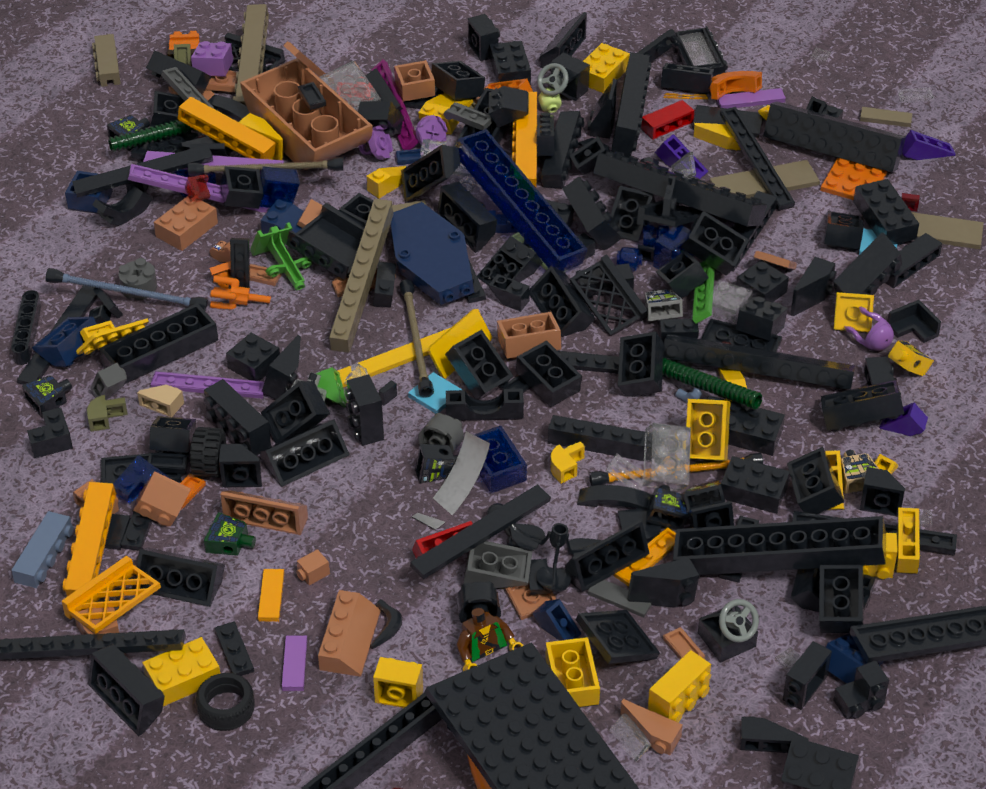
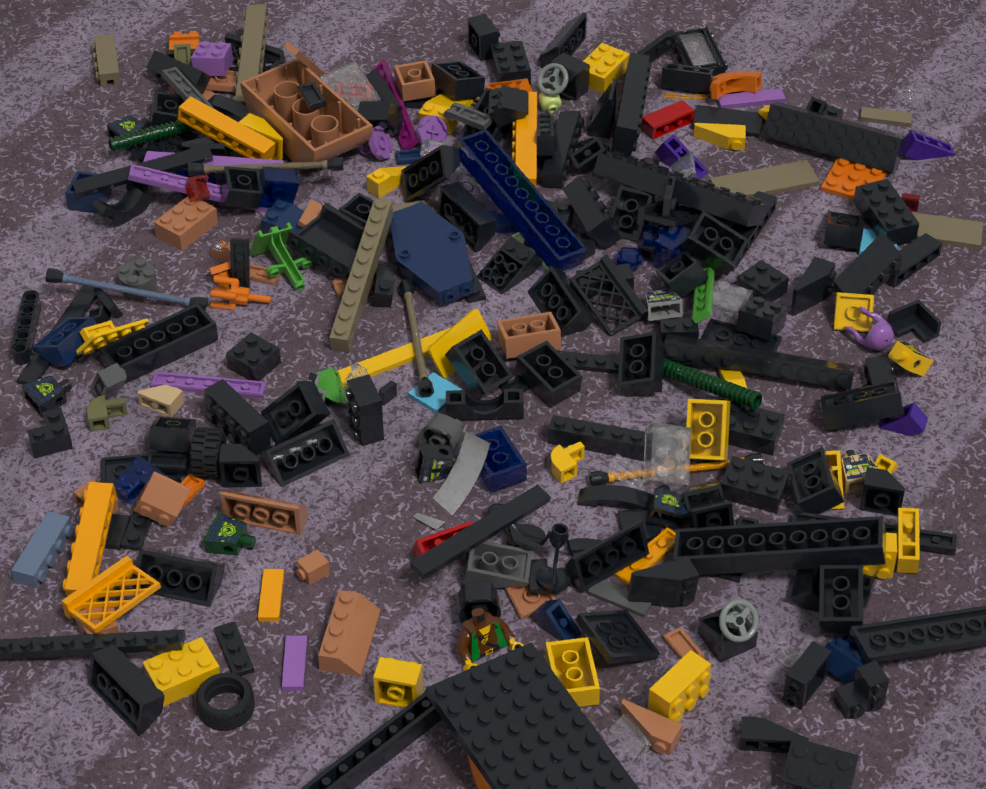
(283, 370): black slope -> none
(392, 626): black piece -> none
(510, 292): black slope -> none
(683, 395): sand blue arm -> none
(757, 157): black tile -> none
(776, 260): nougat tile -> none

